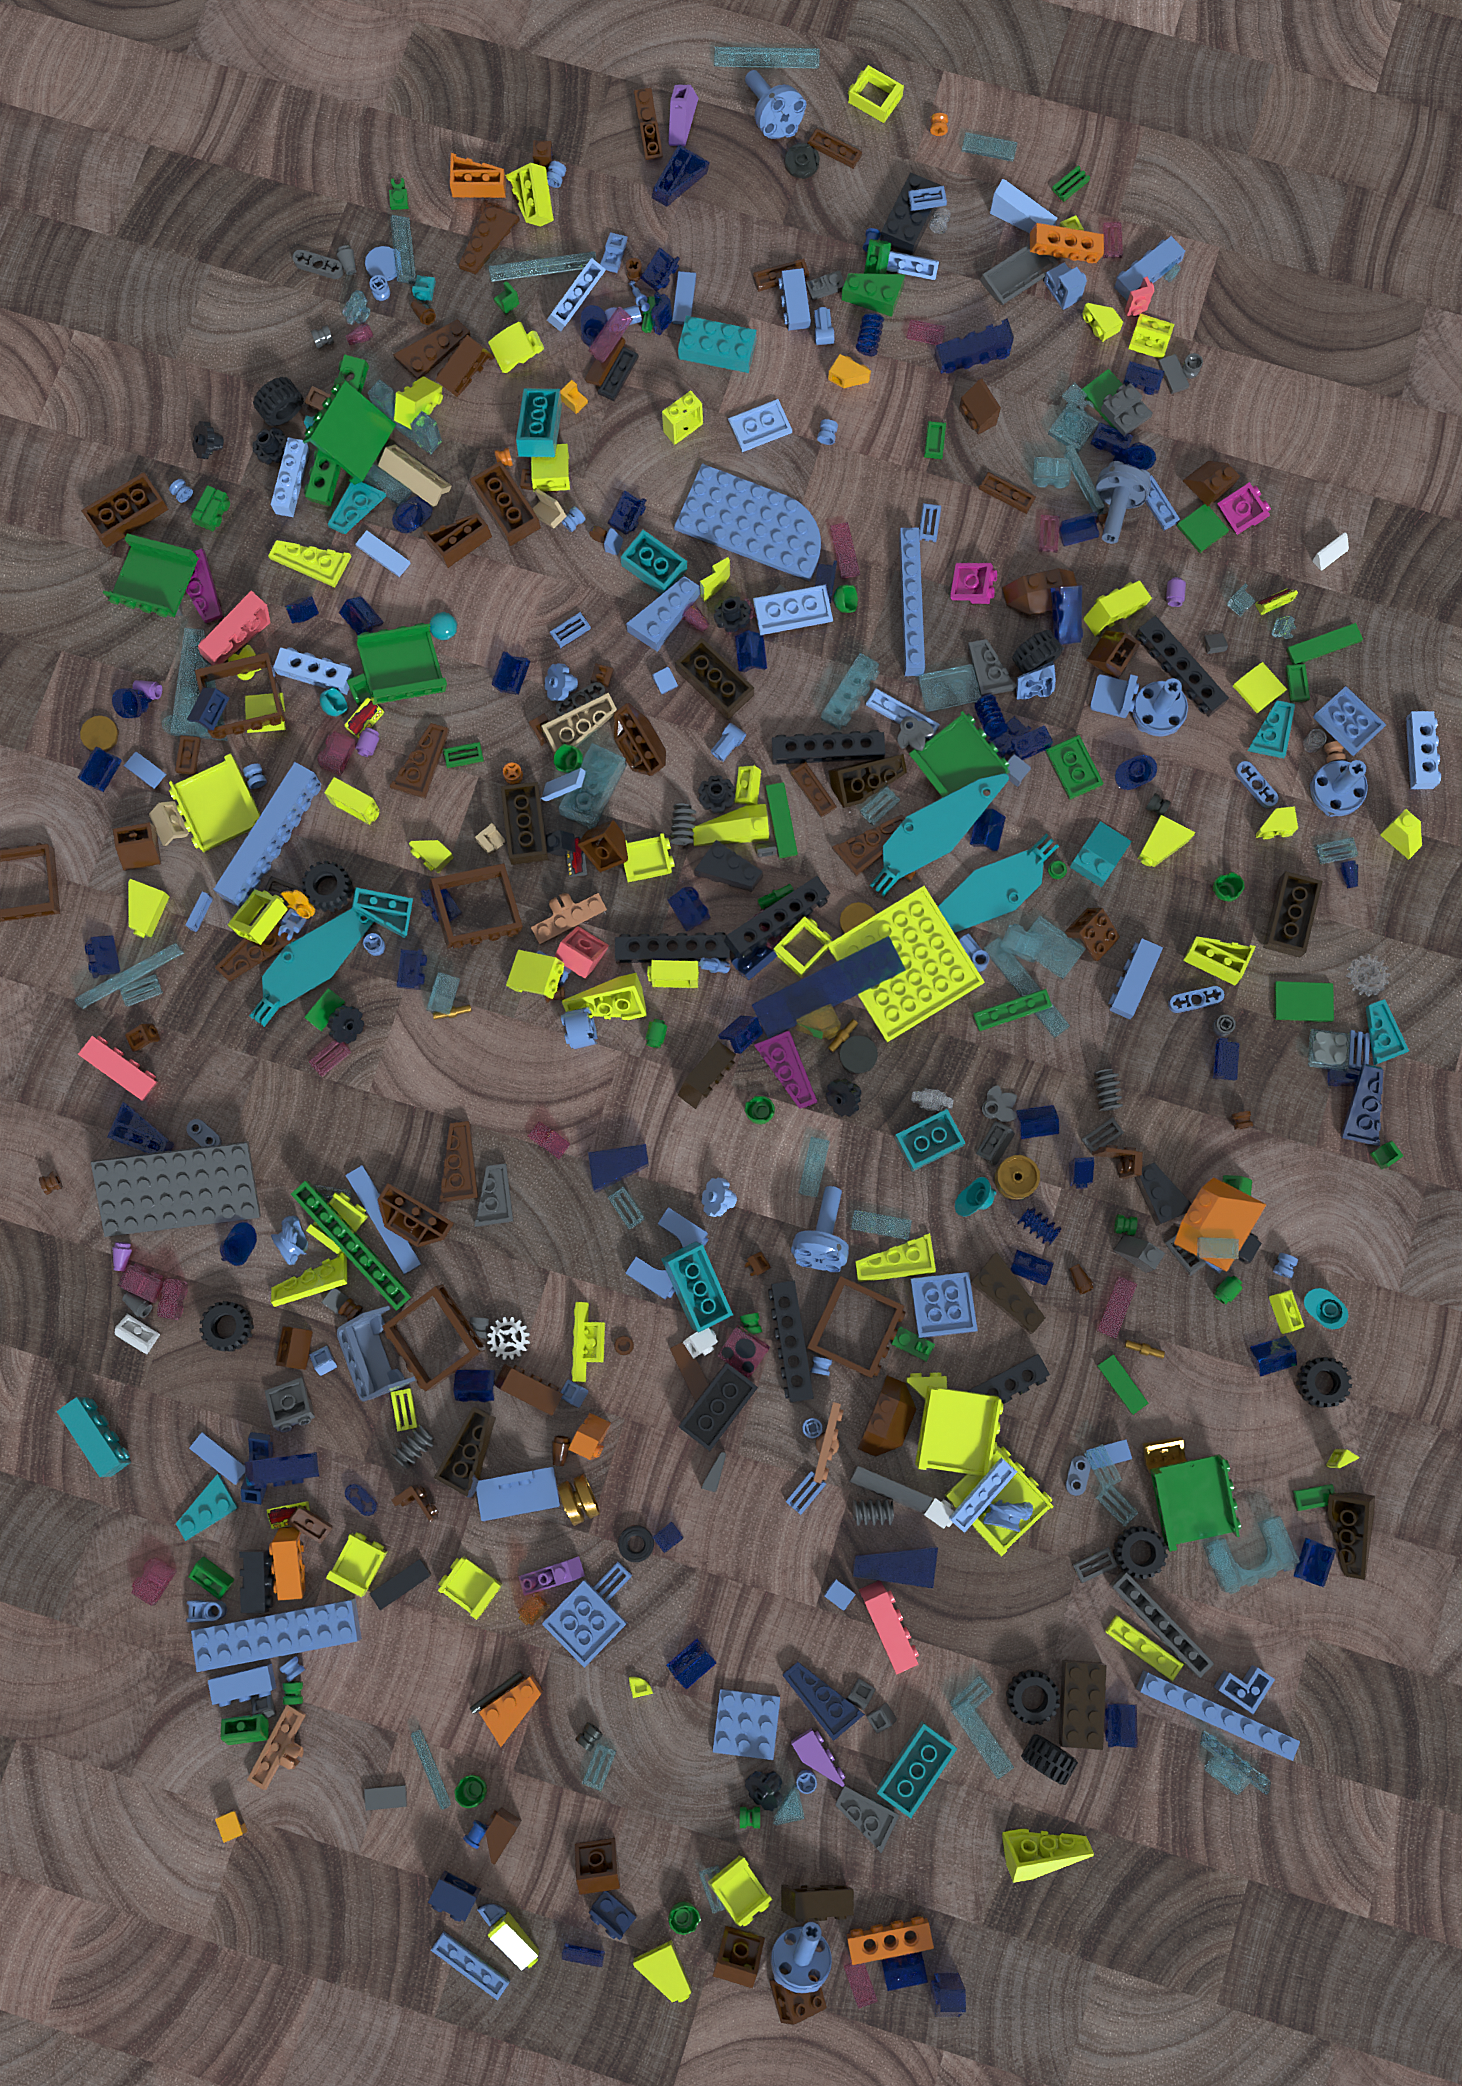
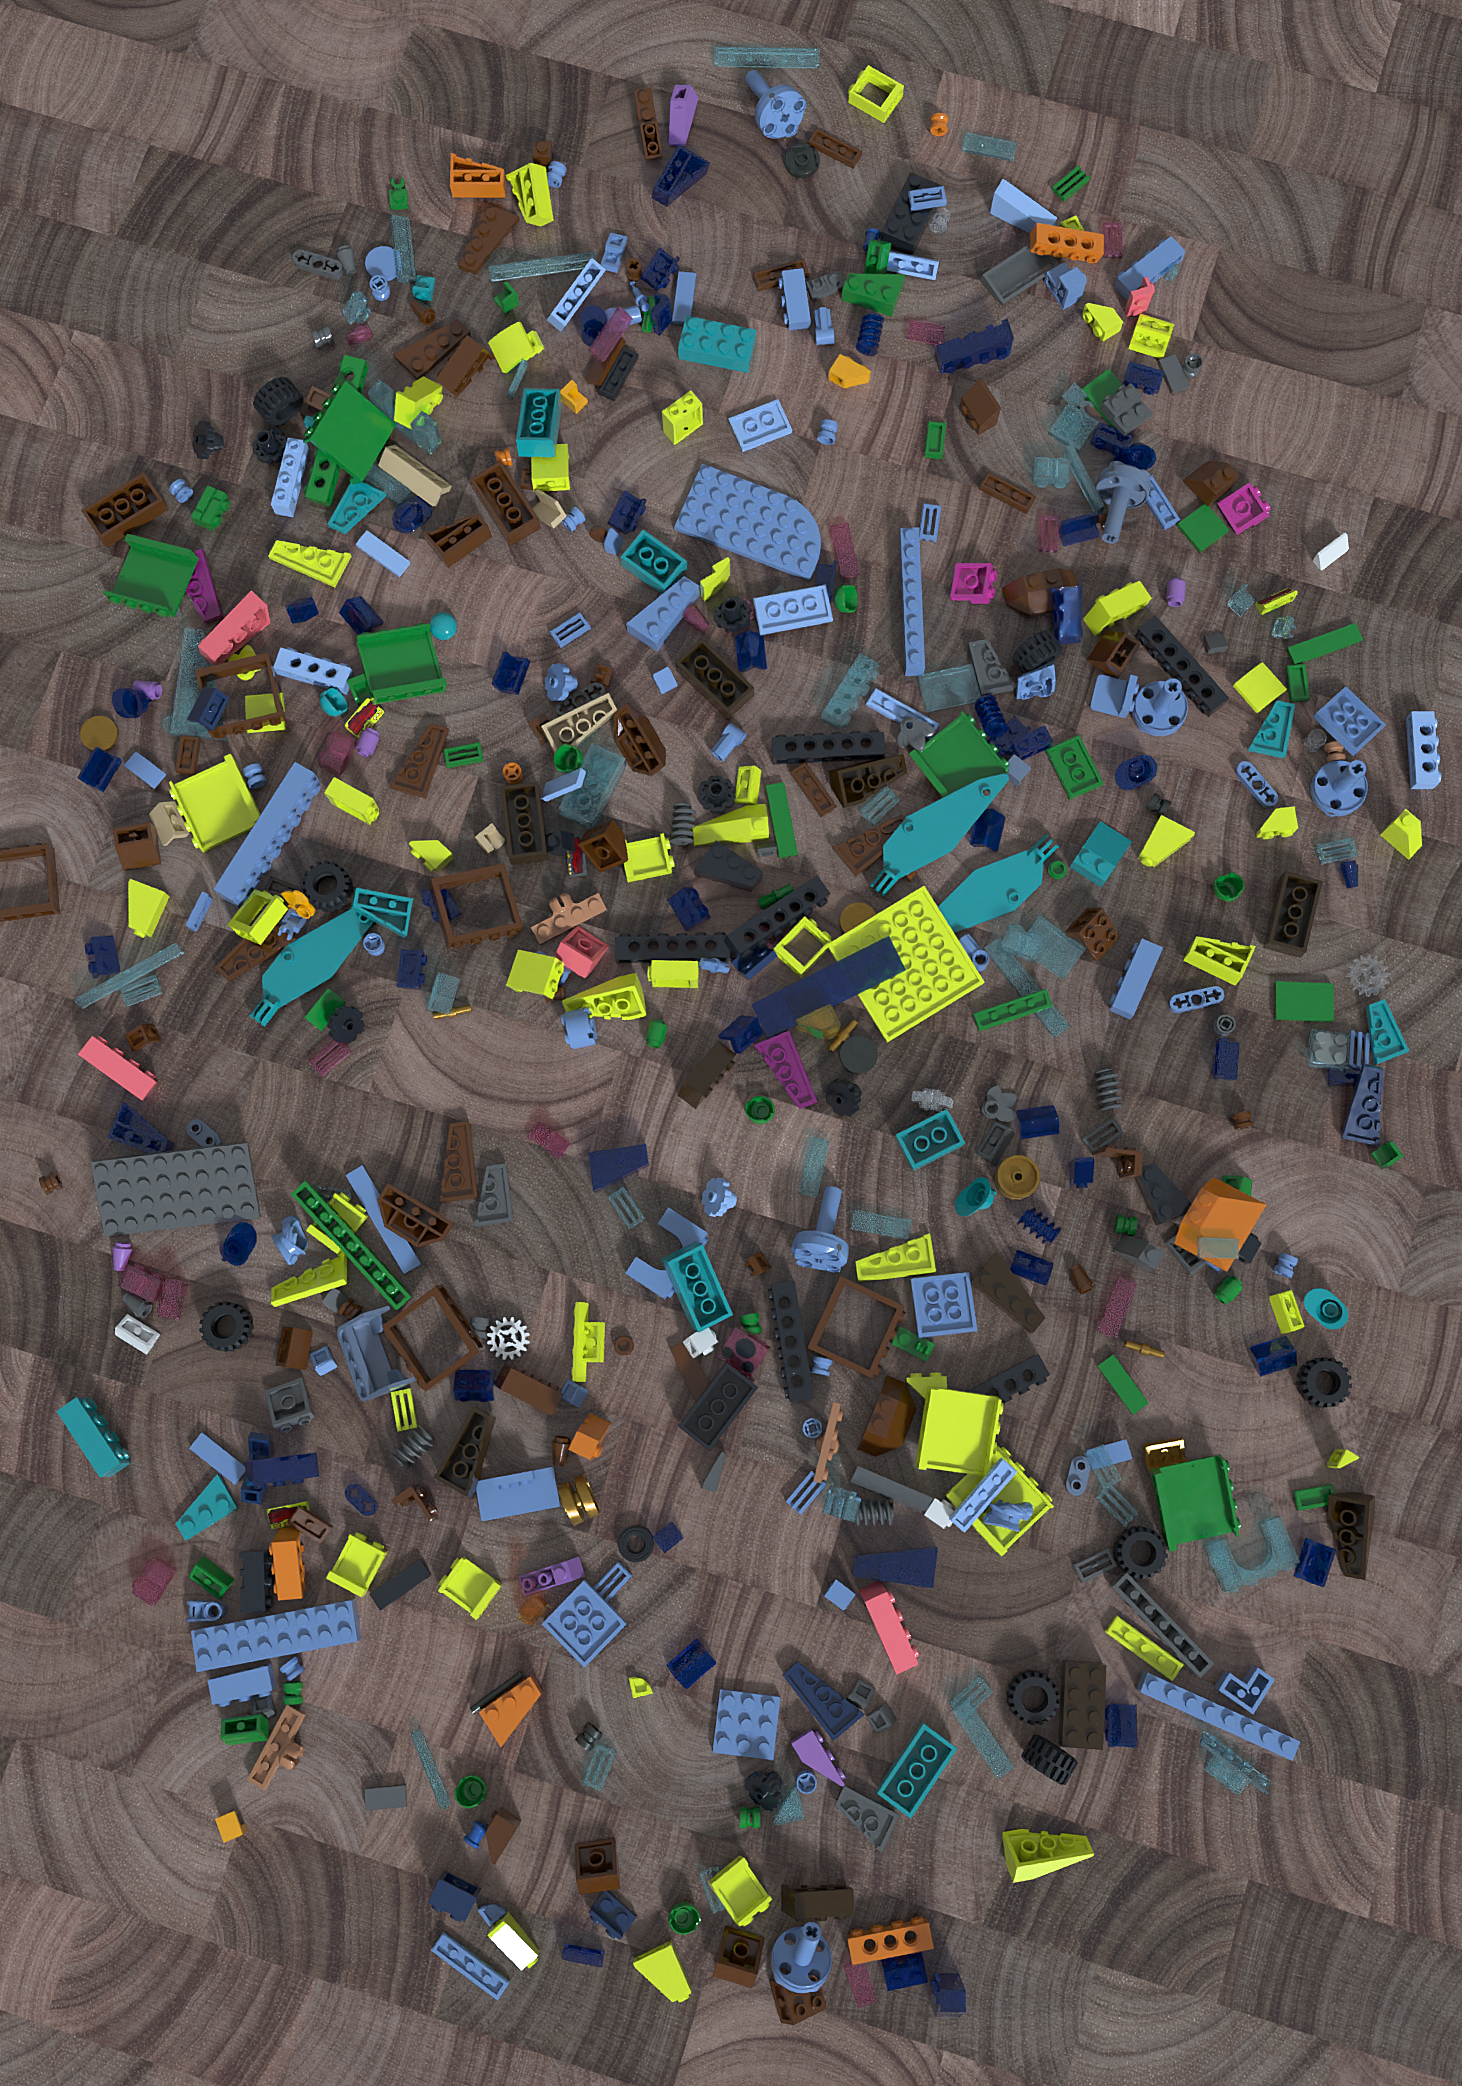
(517, 379): none -> clear light blue tile
(842, 1504): none -> clear light blue brick

